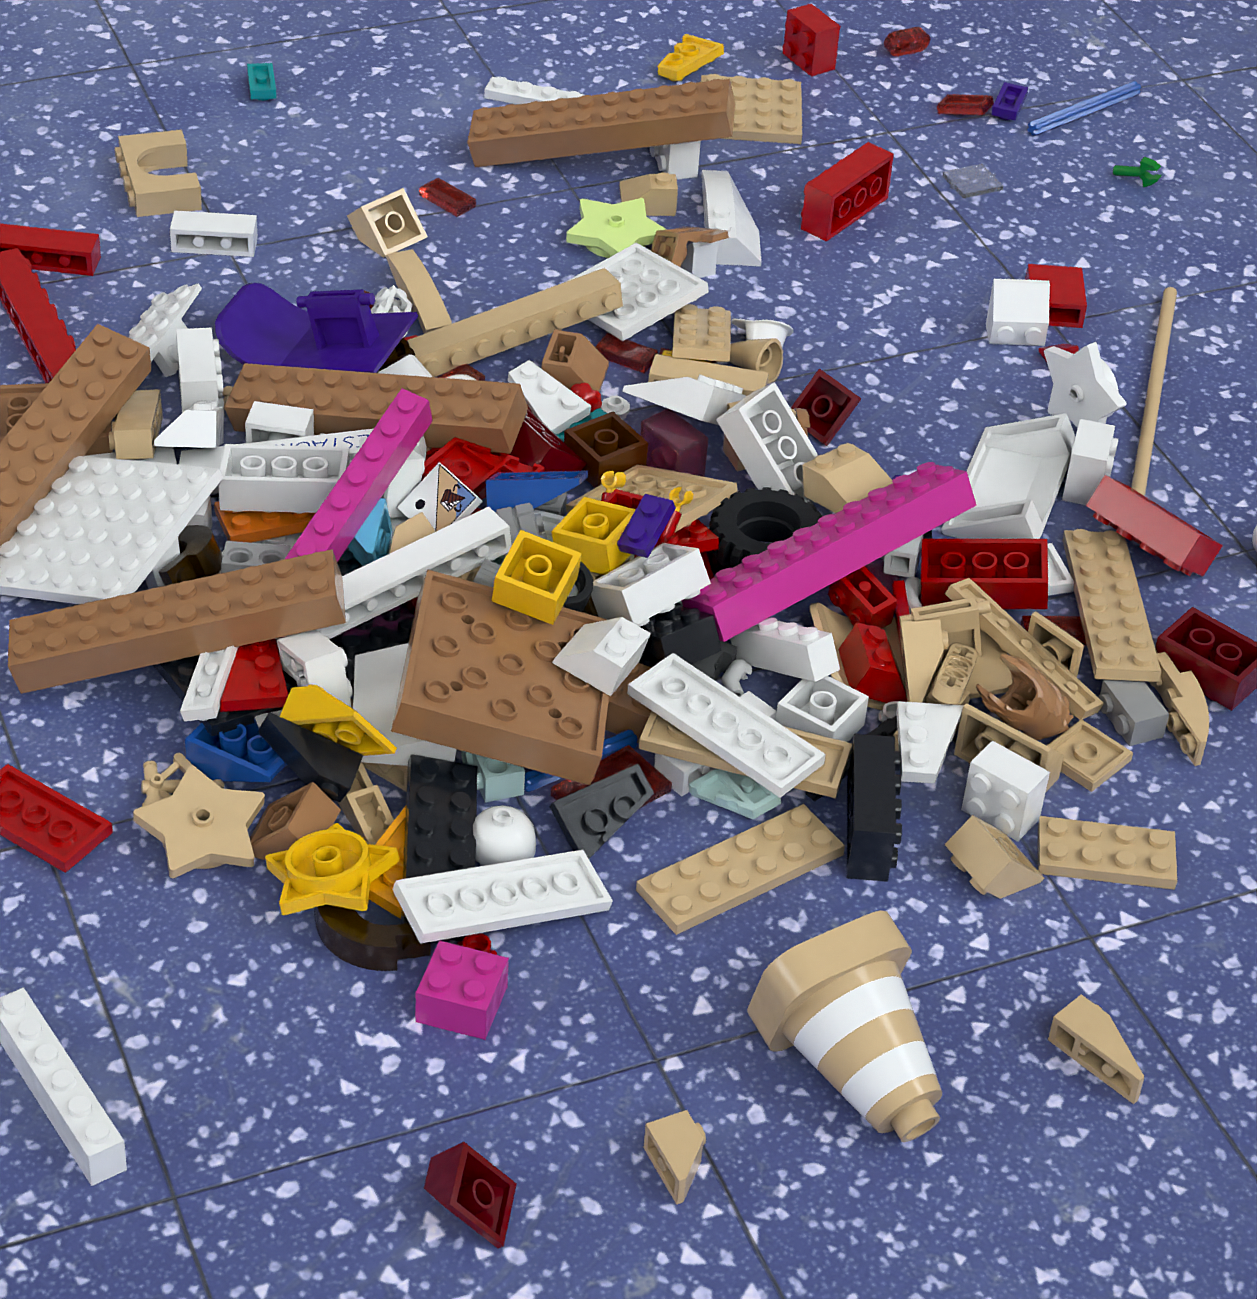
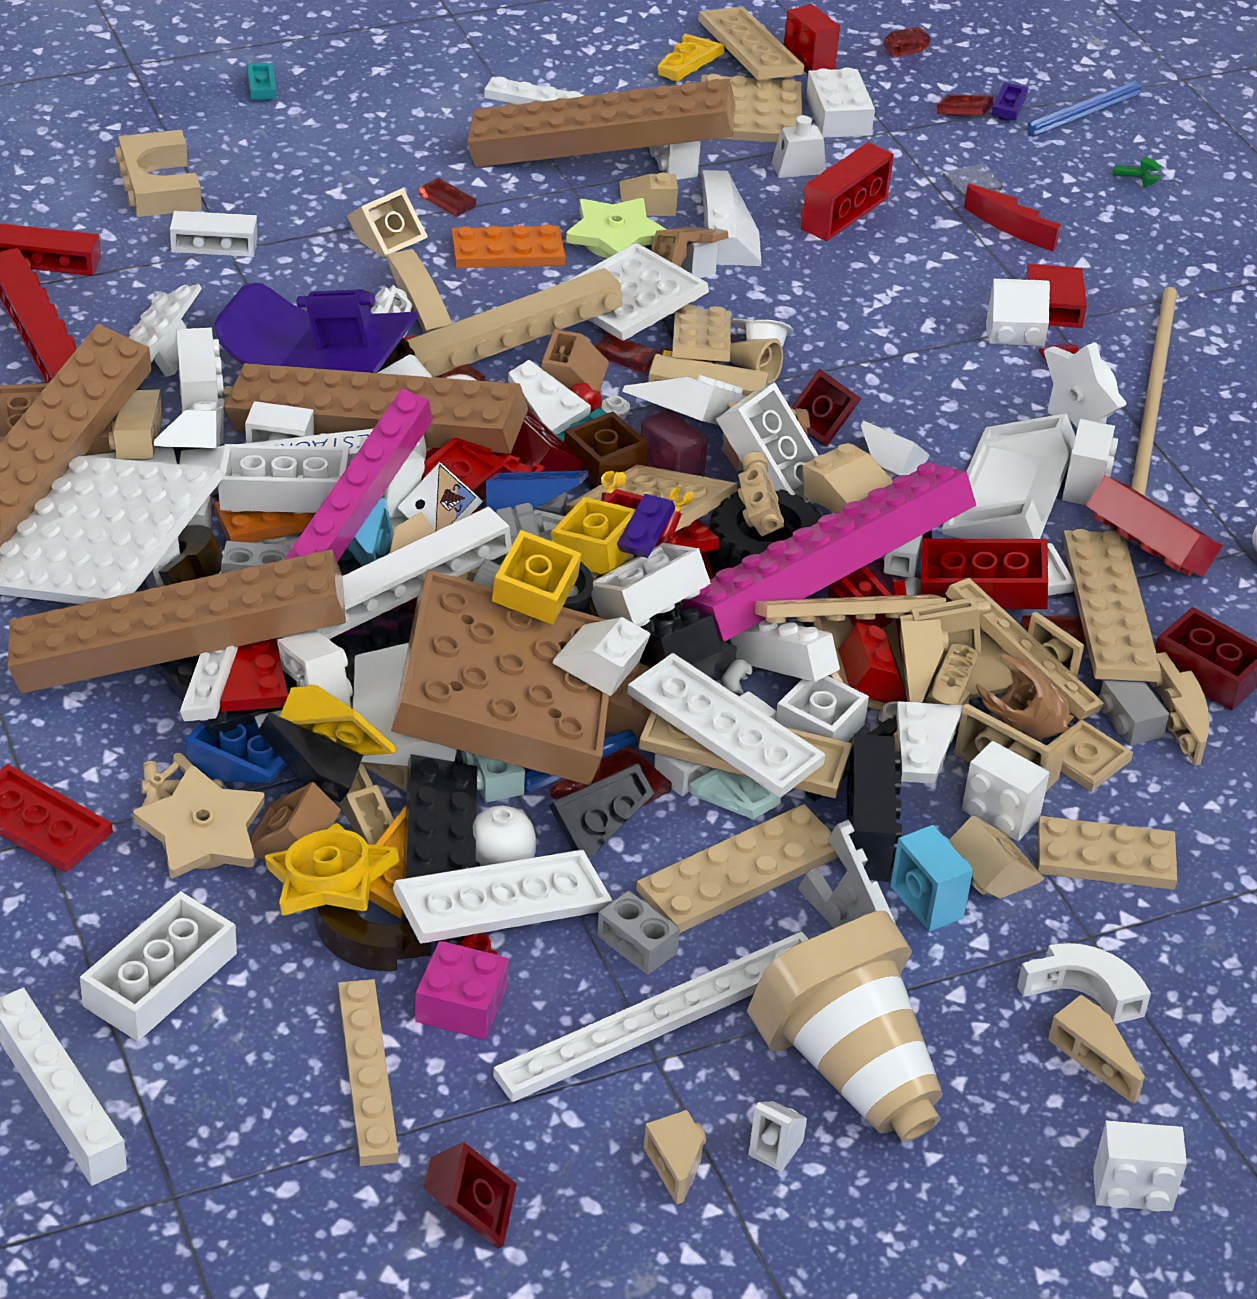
(158, 966): none -> white brick
(368, 1073): none -> tan plate
(508, 246): none -> orange plate
(637, 1023): none -> white plate
(638, 932): none -> light grey brick
(751, 43): none -> tan plate
(759, 495): none -> tan brick
(776, 1134): none -> white slope
(799, 150): none -> white torso
(837, 608): none -> tan plate
(840, 103): none -> white brick
(854, 894): none -> light grey wing
(892, 451): none -> white slope
(931, 878): none -> medium azure brick
(1014, 219): none -> red slope
(1090, 971): none -> white arch
(1139, 1166): none -> white brick

